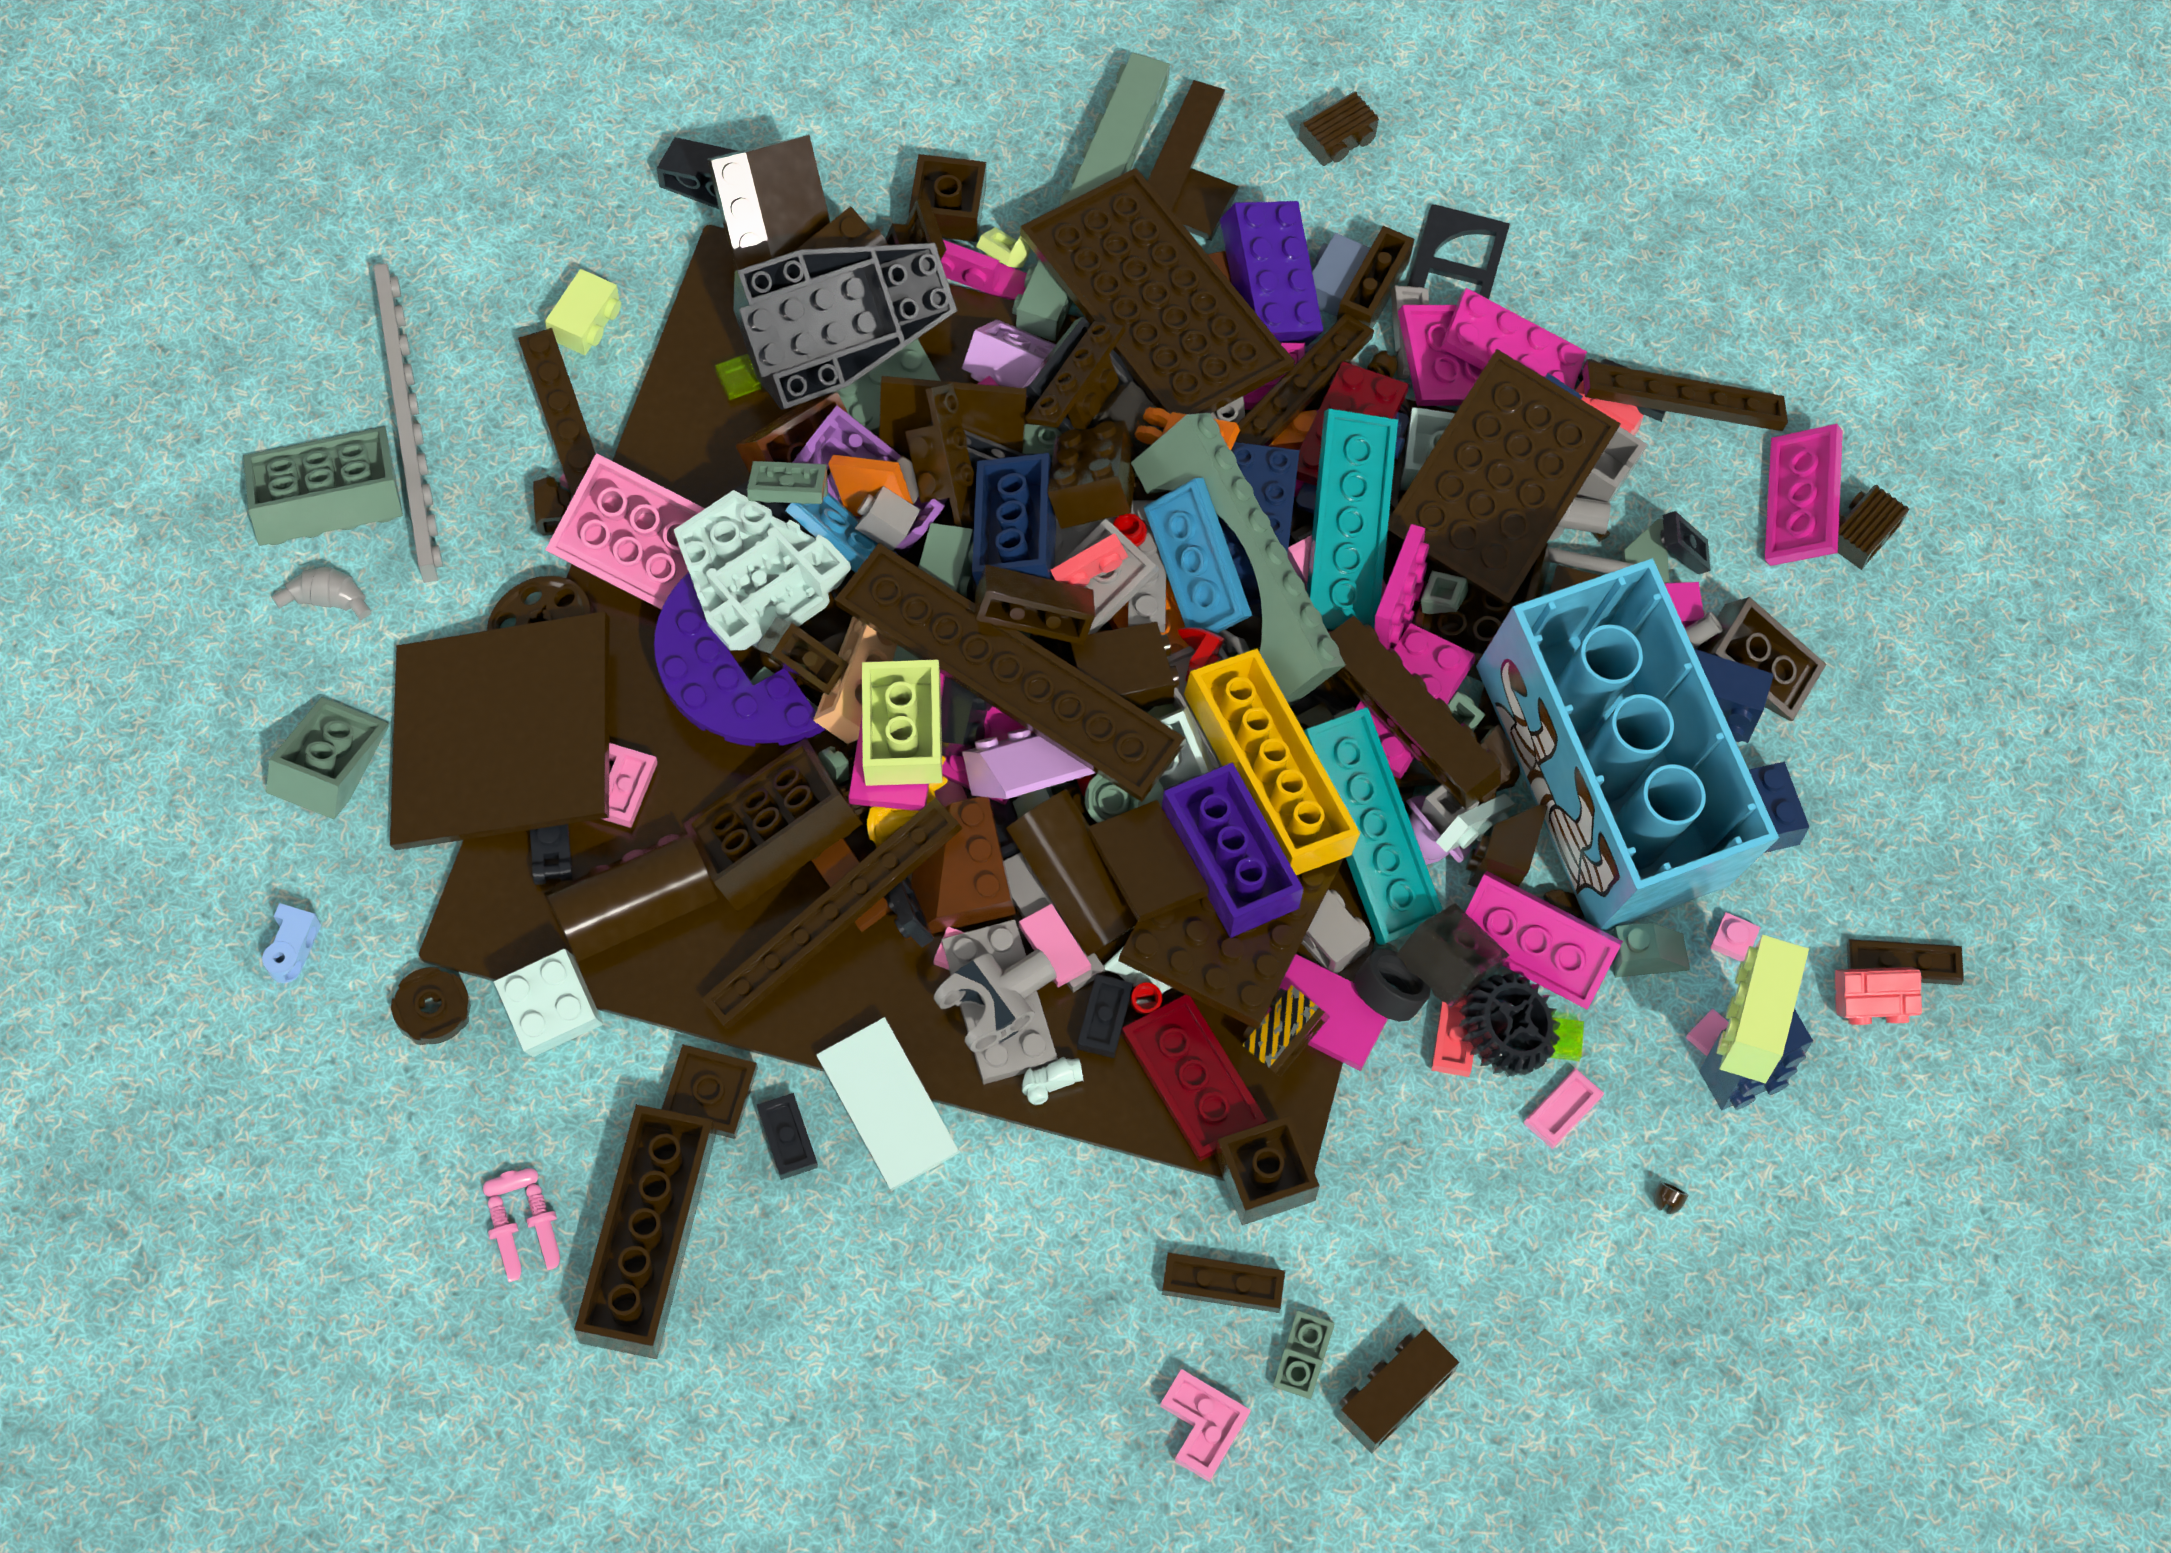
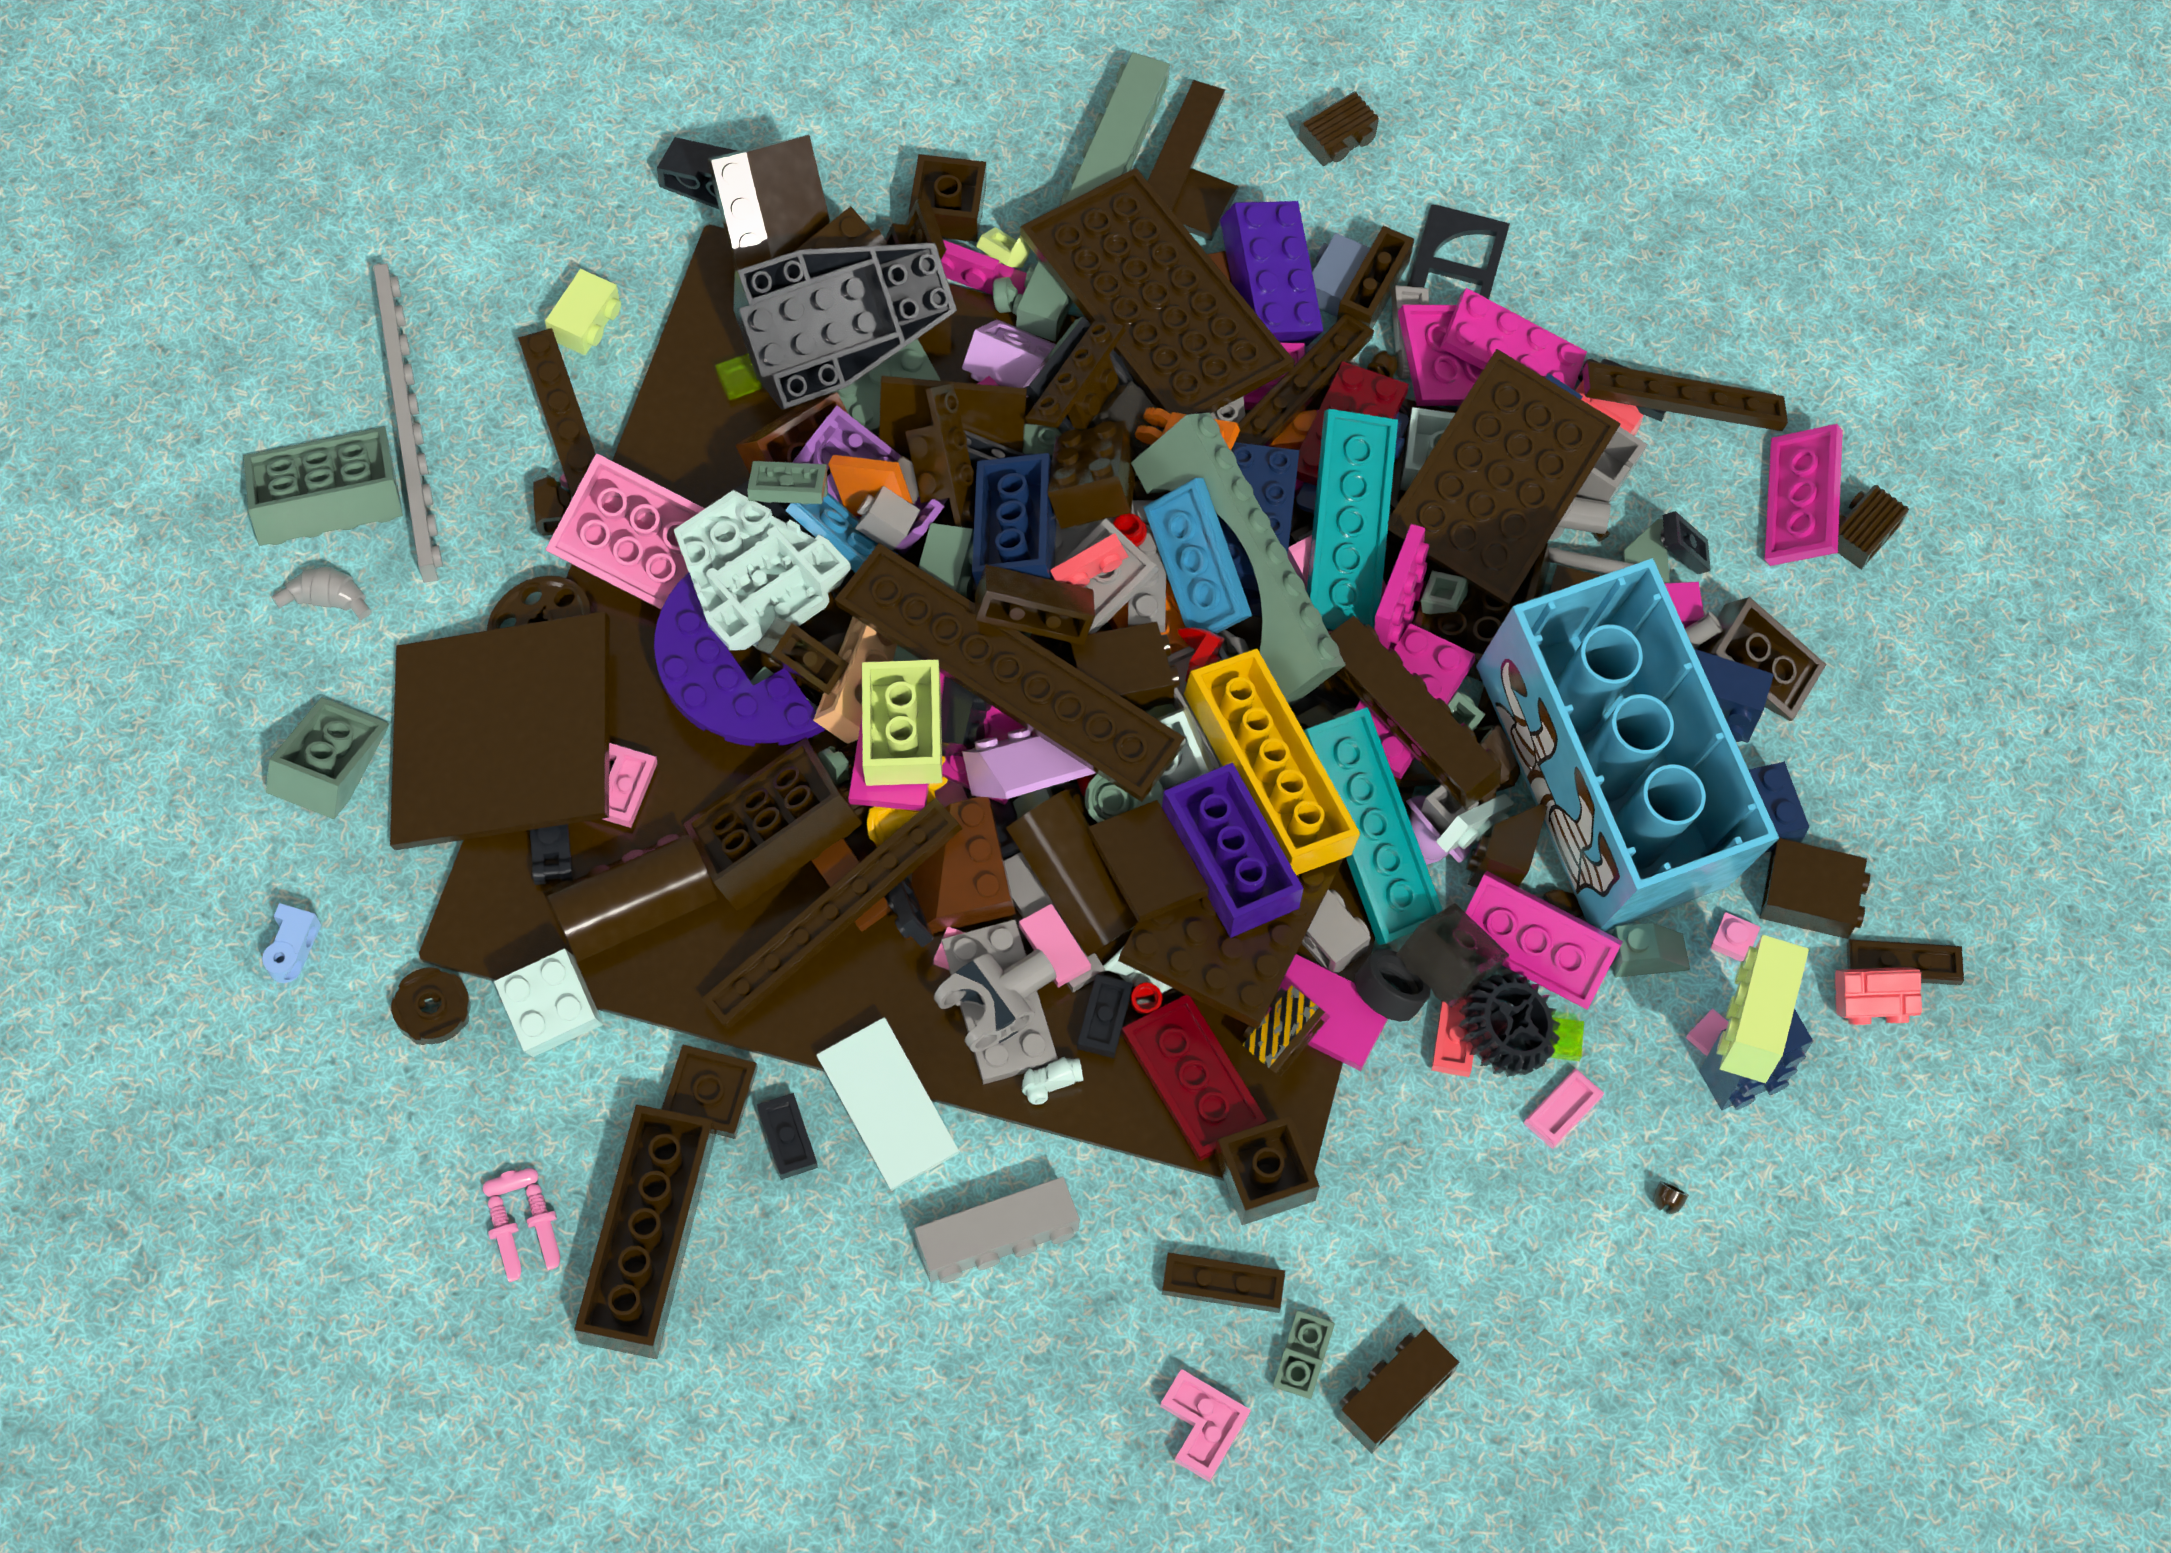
(997, 1230): none -> light grey brick
(1004, 294): none -> sand green tile
(1814, 888): none -> dark brown brick

